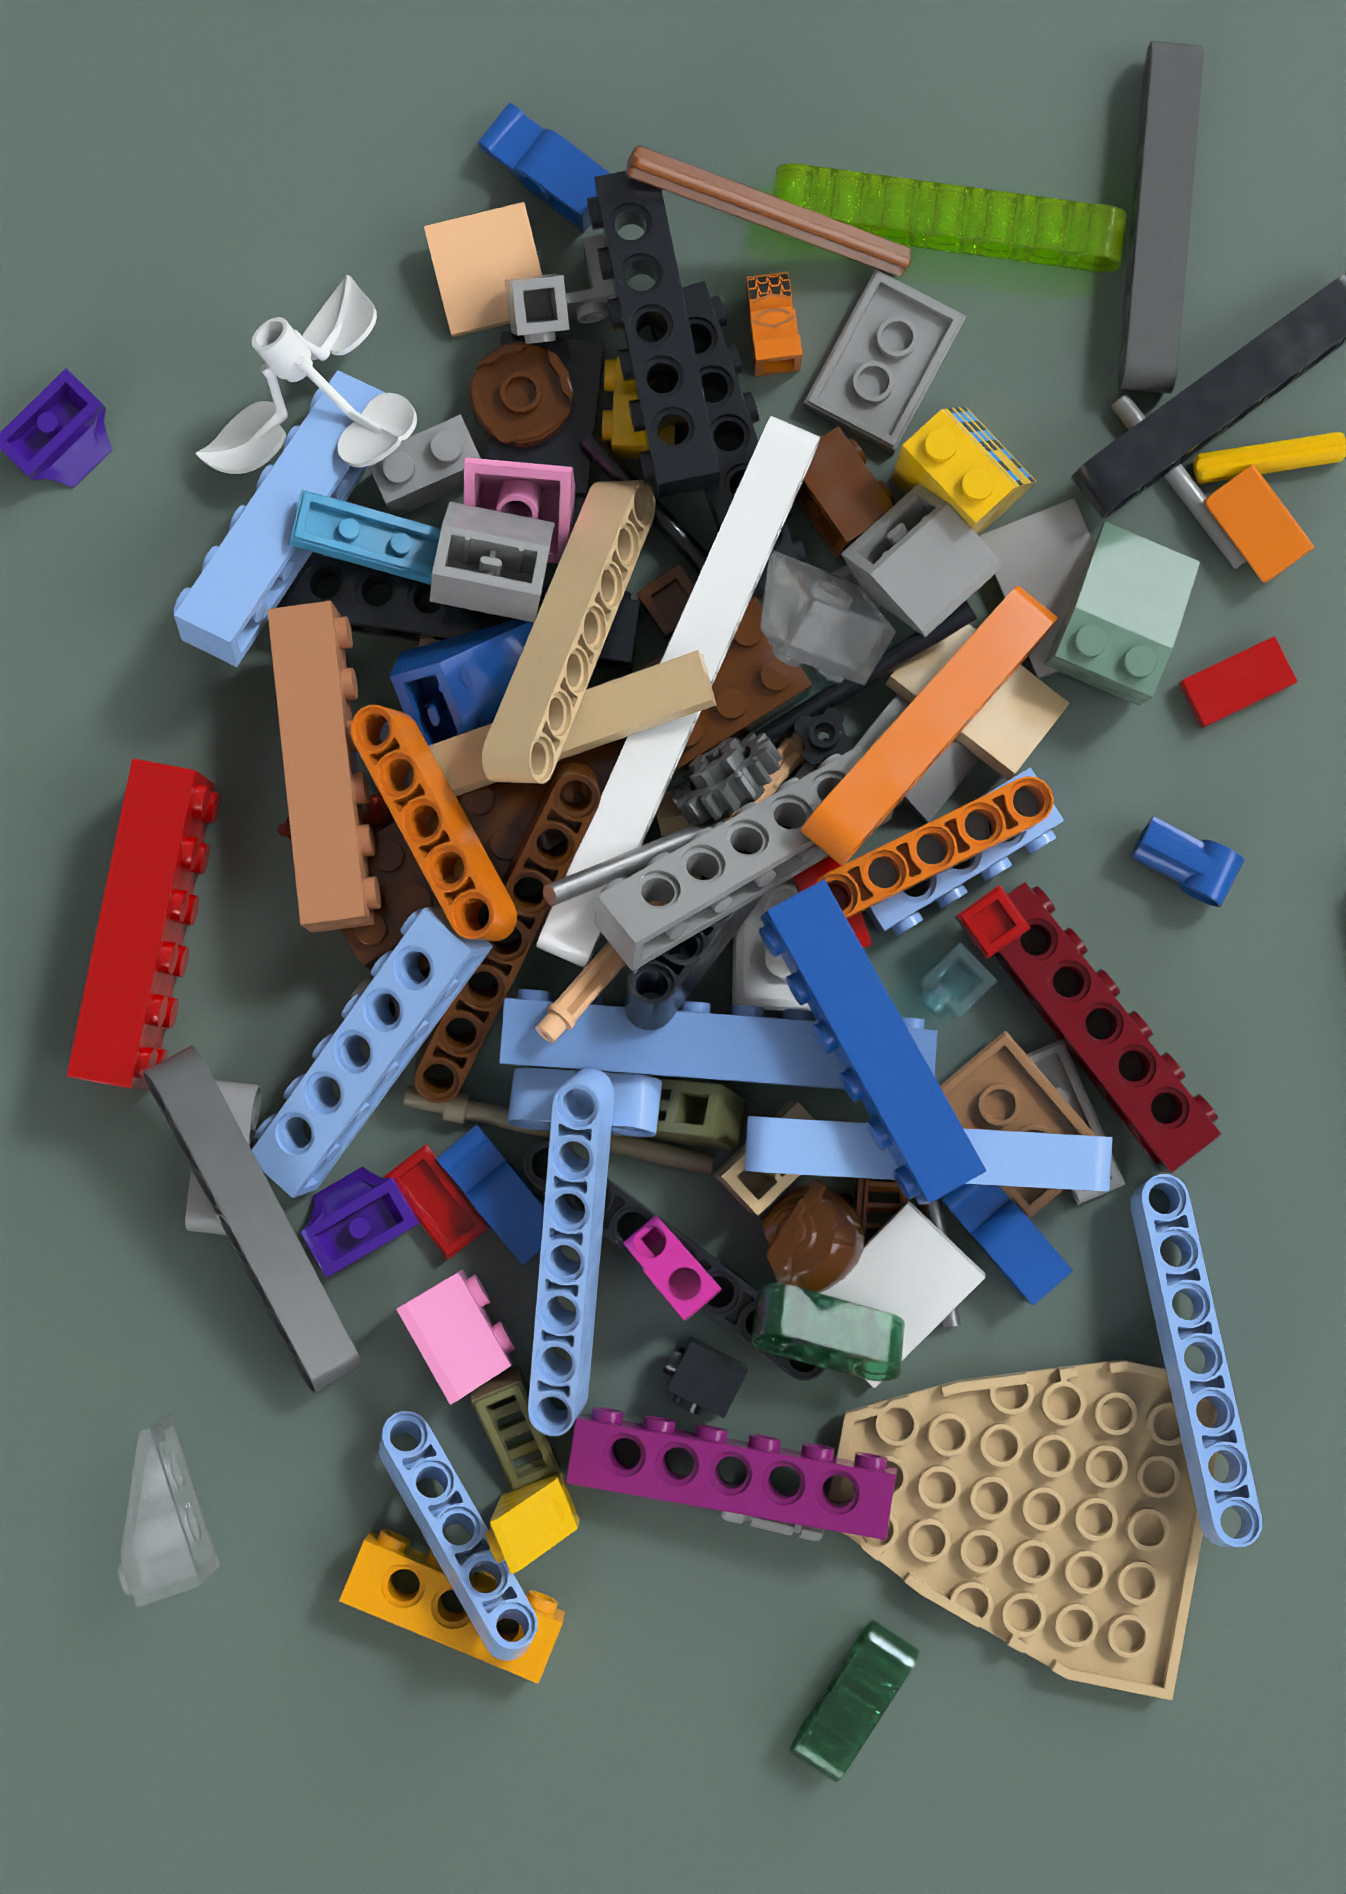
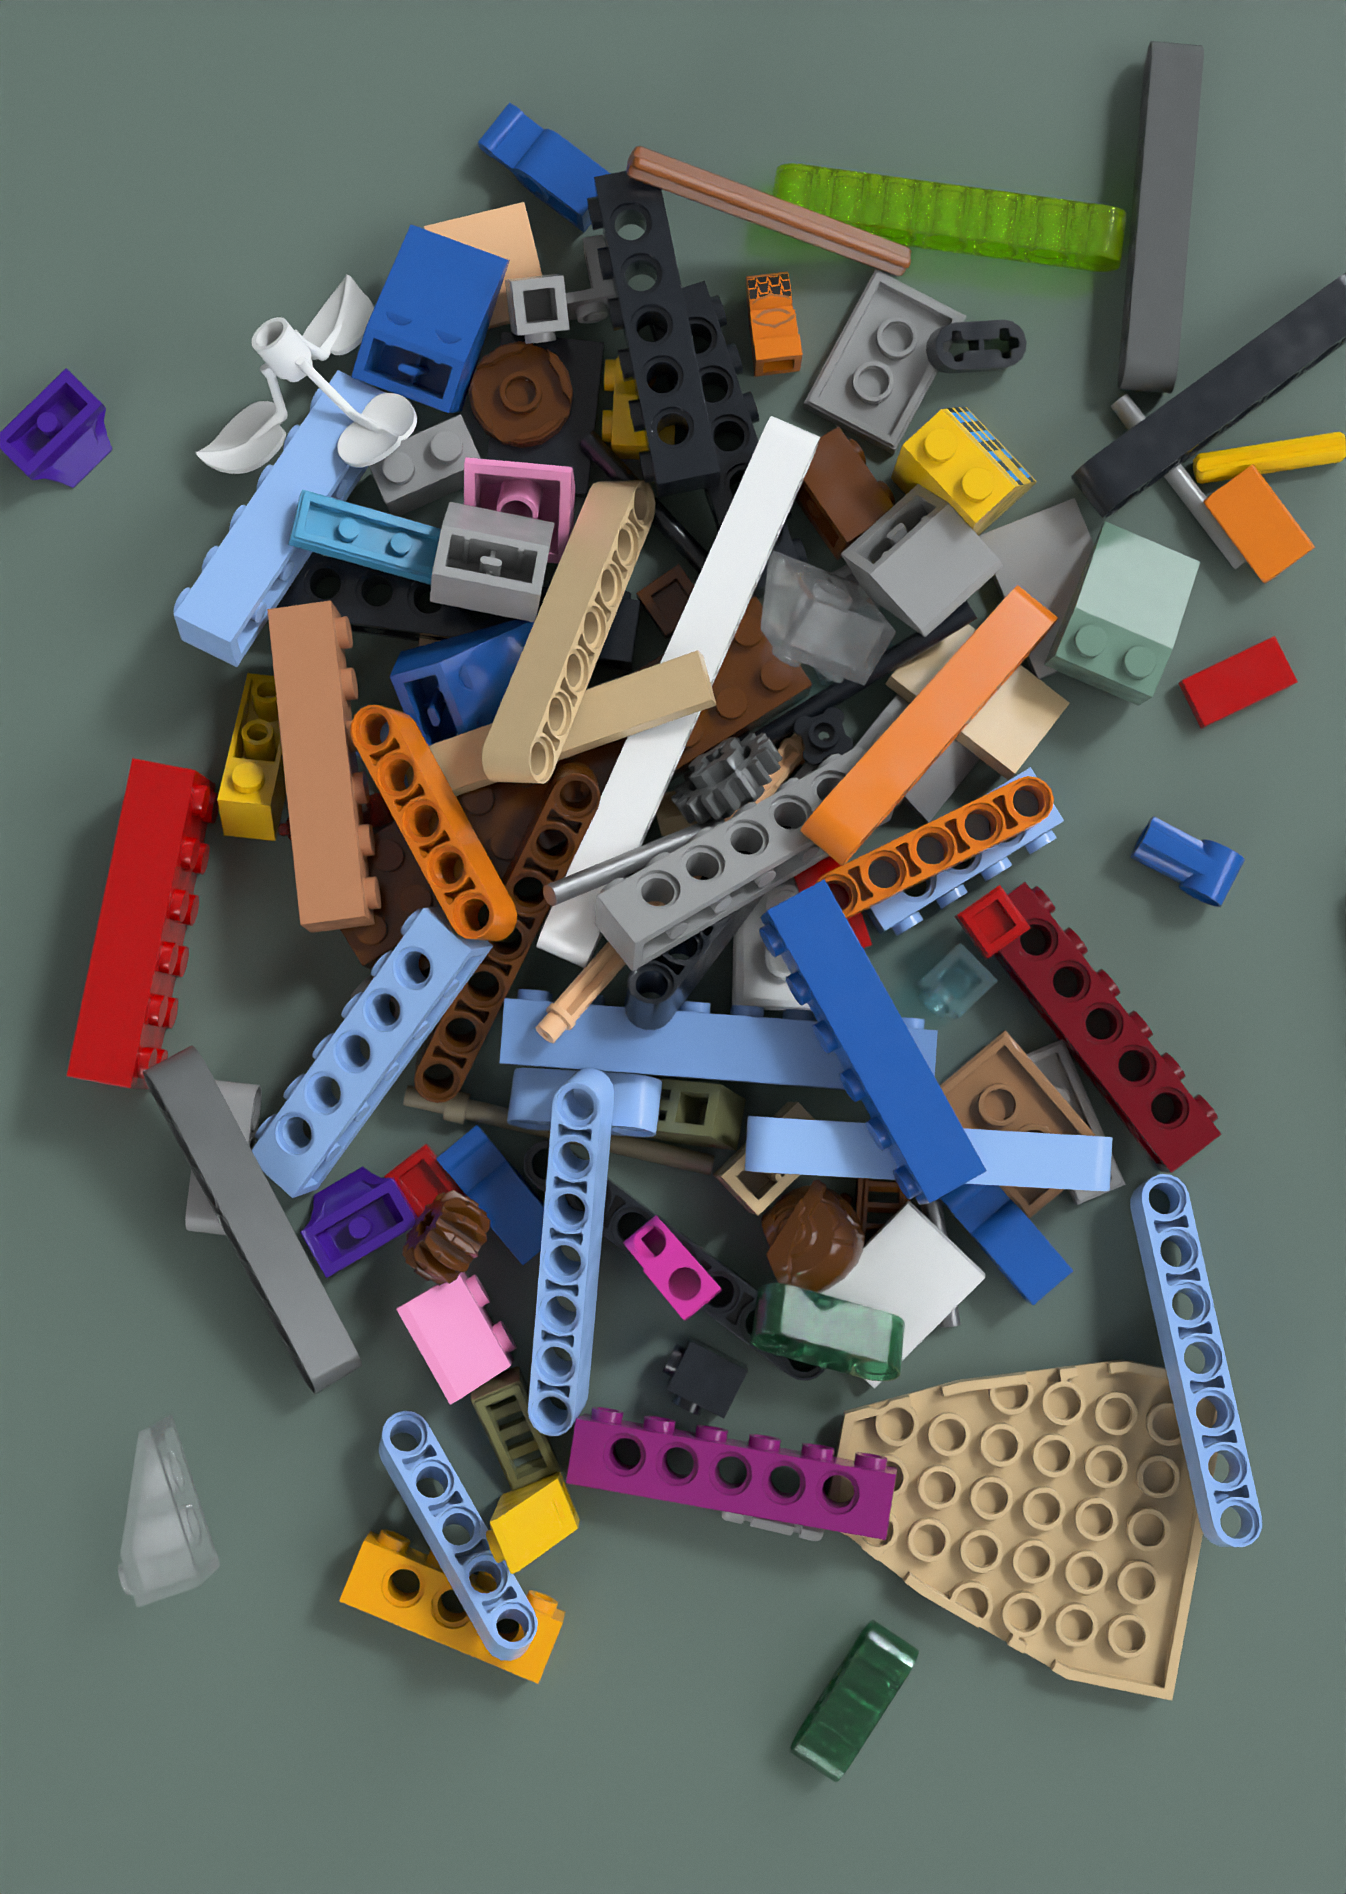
(254, 775): none -> yellow slope
(431, 320): none -> blue slope
(446, 1237): none -> reddish brown gear
(975, 334): none -> black beam

